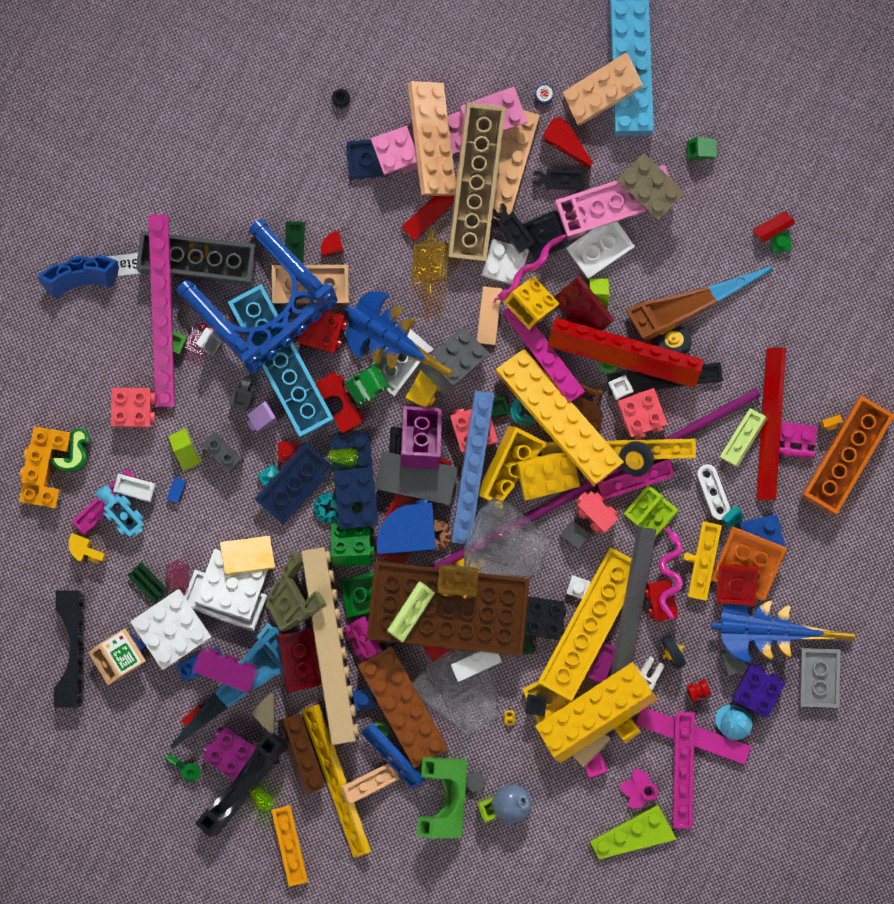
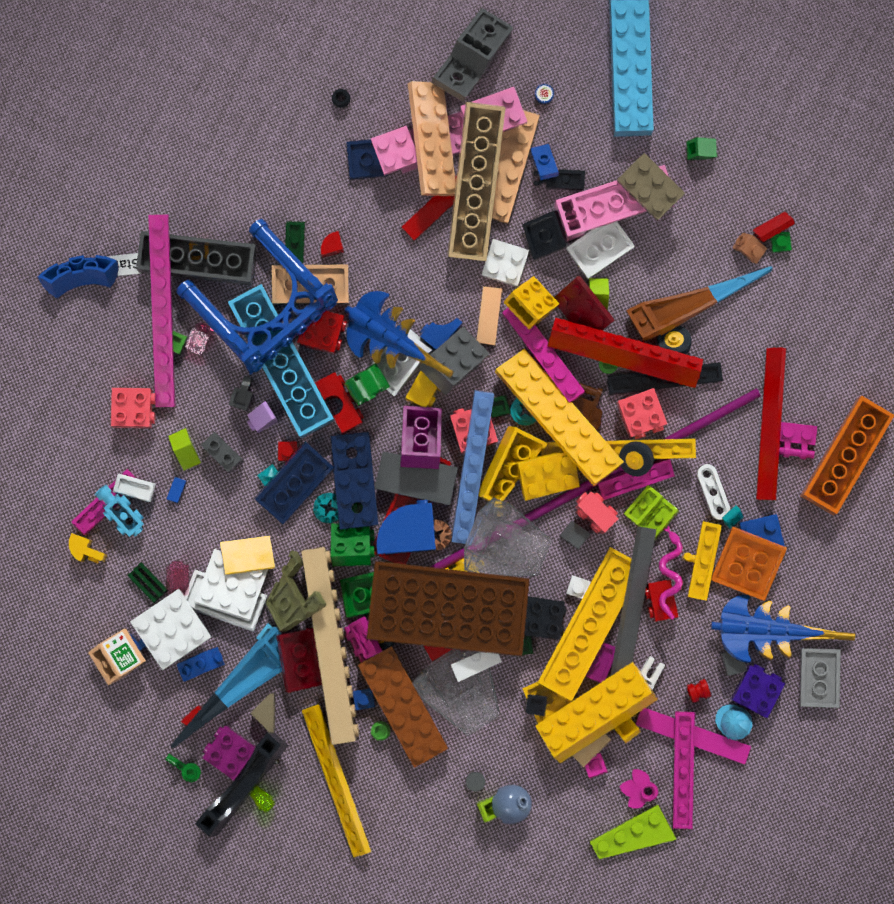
(38, 467): light orange bracket -> none
(69, 607): black arch -> none
(78, 454): green animal -> none
(209, 342): white tile -> none
(226, 670): magenta brick -> none
(289, 845): light orange plate -> none
(301, 753): reddish brown brick -> none
(344, 456): clear neon green cone -> none
(369, 783): light nougat tile -> none
(392, 756): blue tile -> none
(395, 440): black piece -> none
(410, 611): yellowish green plate -> none
(430, 261): clear yellow plate -> none
(436, 334): none -> blue arch
(449, 820): bright green arch -> none
(458, 580): pearl gold bracket -> none
(472, 54): none -> dark grey bracket
(509, 717): yellow rock -> none
(513, 230): black plate -> none
(529, 267): dark pink animal -> none
(544, 162): none -> blue plate
(563, 138): red slope -> none
(603, 89): light nougat plate -> none
(620, 387): white tile -> none
(673, 651): black wheel -> none
(737, 584): red plate -> none
(743, 437): yellowish green plate -> none
(750, 247): none -> nougat bracket
(831, 423): light orange plate -> none

